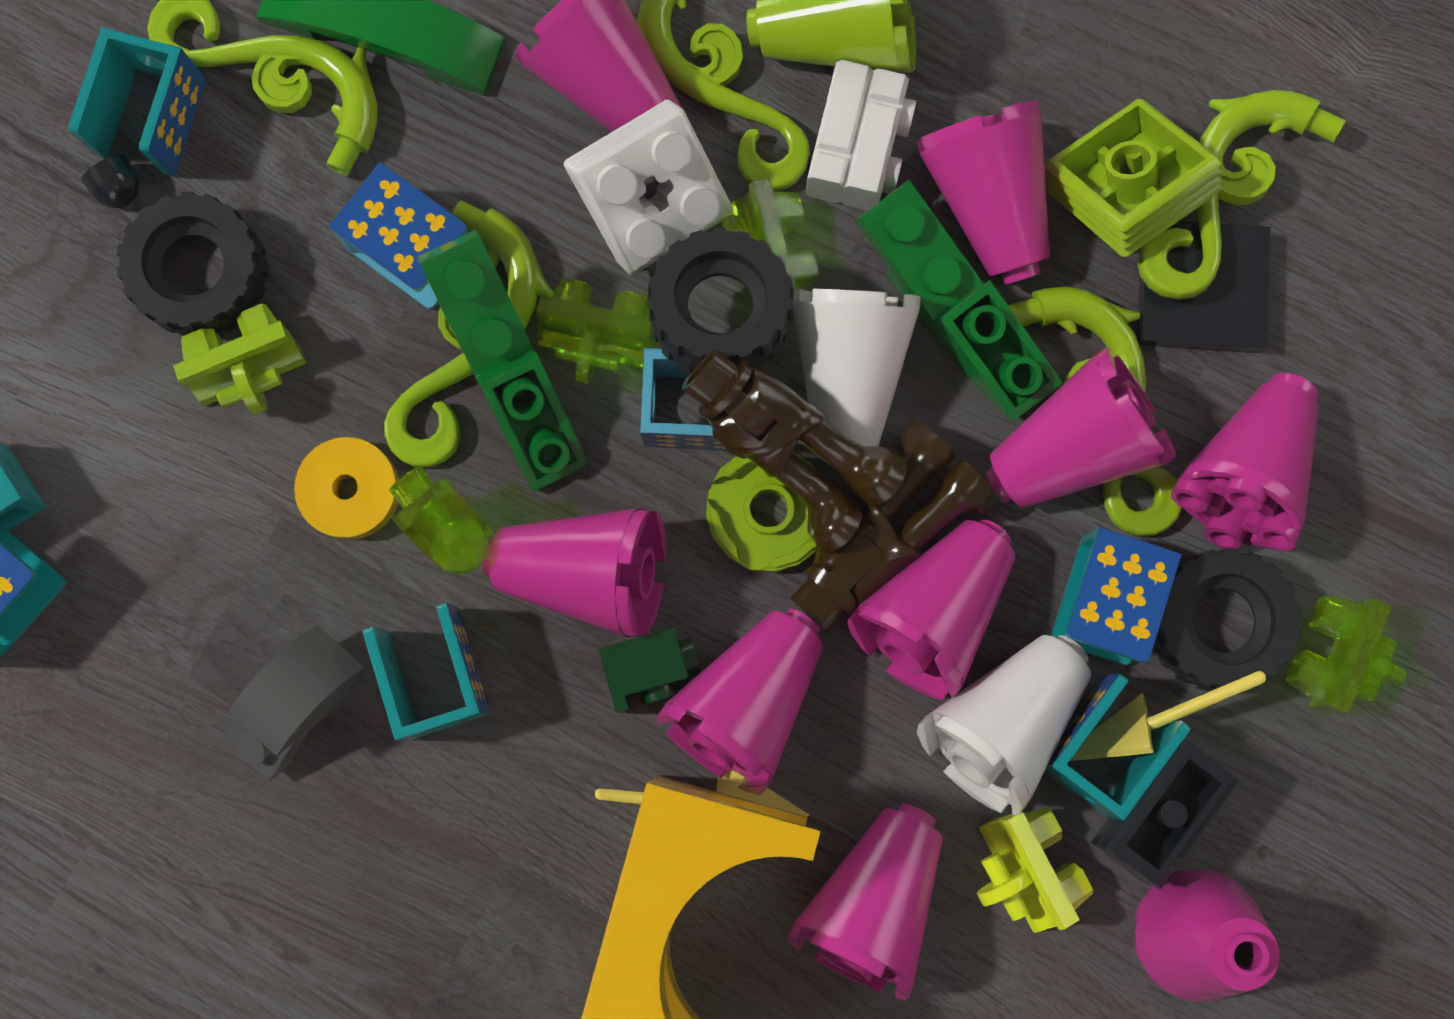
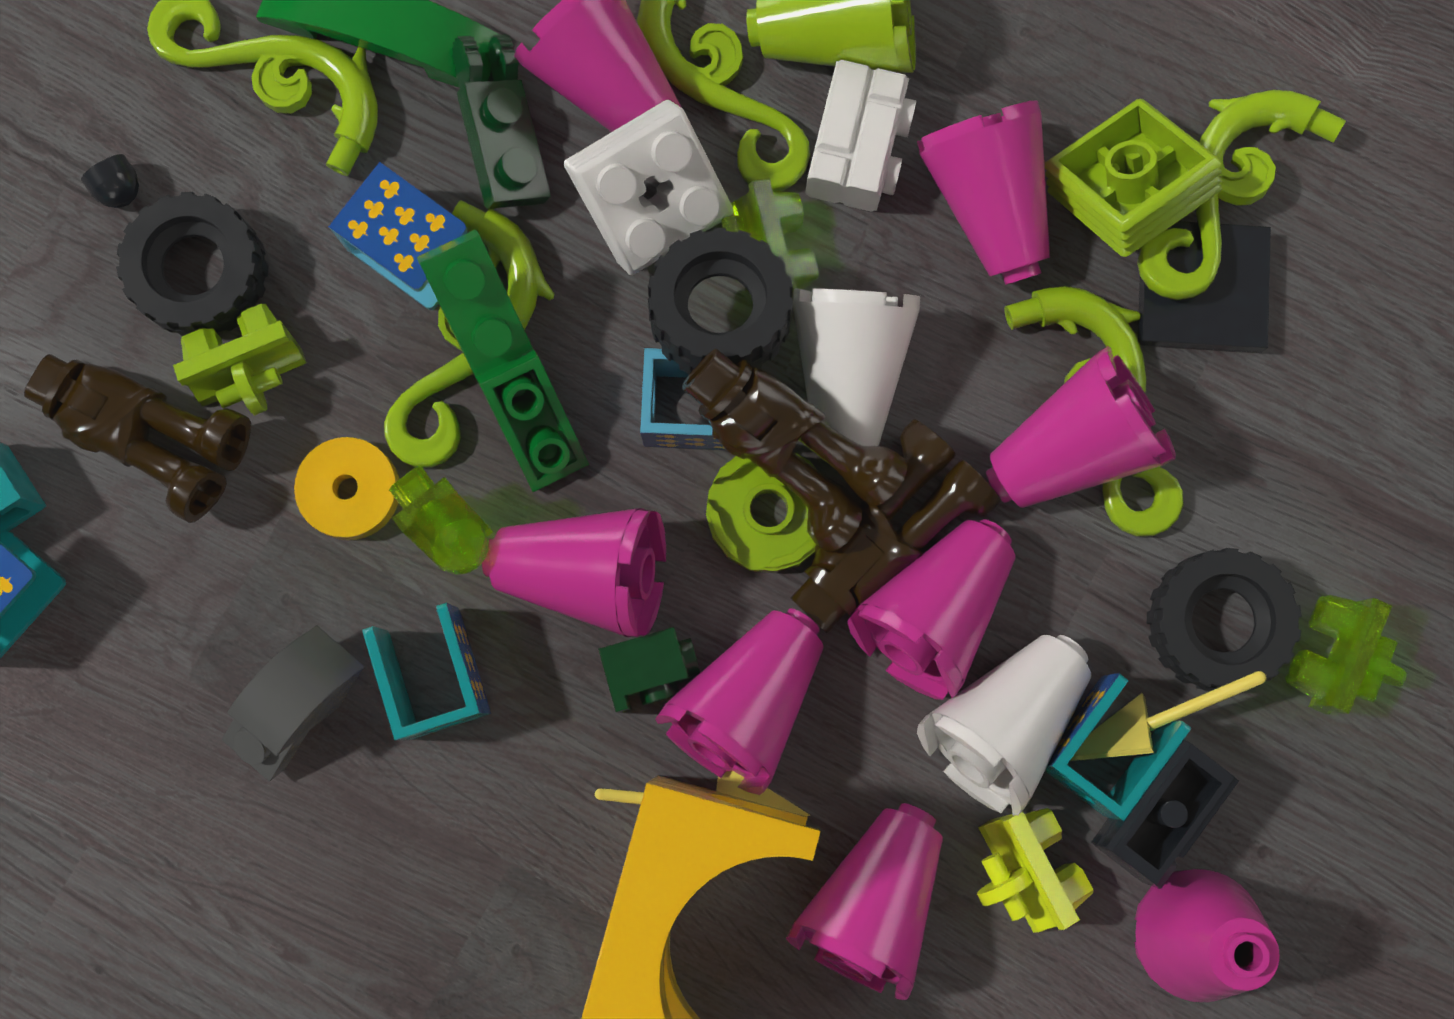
(108, 86): teal piece -> none
(113, 416): none -> dark brown piece
(499, 125): none -> dark green hinge
(592, 333): clear neon green hips -> none
(956, 305): green slope -> none
(1116, 596): blue piece -> none
(1256, 469): dark pink cone -> none

